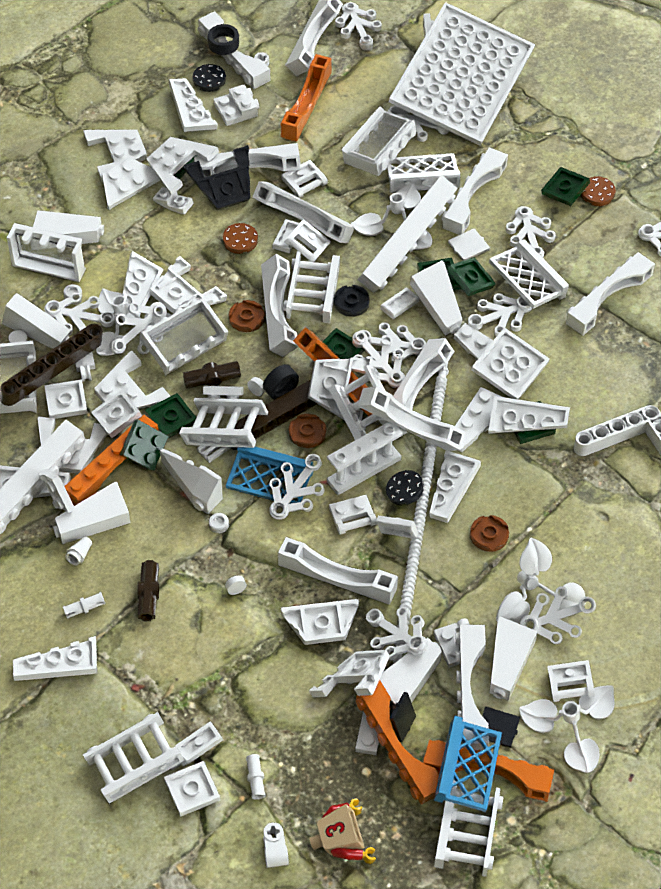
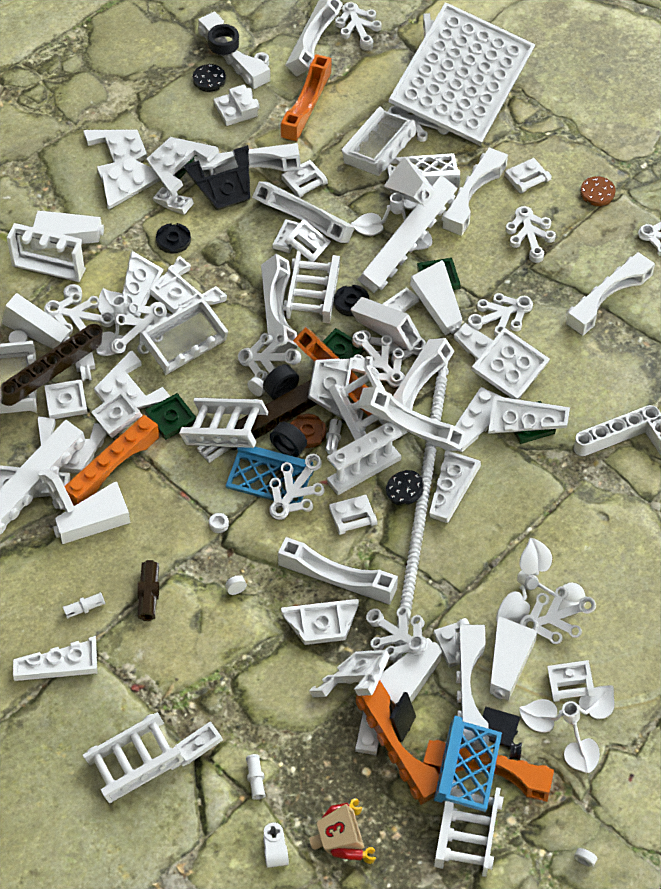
(78, 552): white cone -> none
(144, 445): plate -> none
(173, 238): none -> black tile
(189, 107): white wing -> none
(192, 788): white plate -> none
(198, 484): white wedge -> none
(211, 374): dark brown piece -> none
(215, 391): white plate -> none
(240, 238): dark orange tile -> none
(246, 316): dark orange tile -> none
(267, 355): none -> white plant
(288, 439): none -> black tyre
(333, 436): none -> white axle
(387, 321): none -> white slope
(397, 527): white plate -> none
(410, 183): none -> white slope
(468, 245): white piece -> none
(471, 276): dark green plate -> none
(489, 533): dark orange tile -> none
(515, 750): none -> black bush
(525, 172): none -> white plate
(539, 269): white fence -> none
(565, 186): dark green plate -> none
(585, 857): none -> white tile

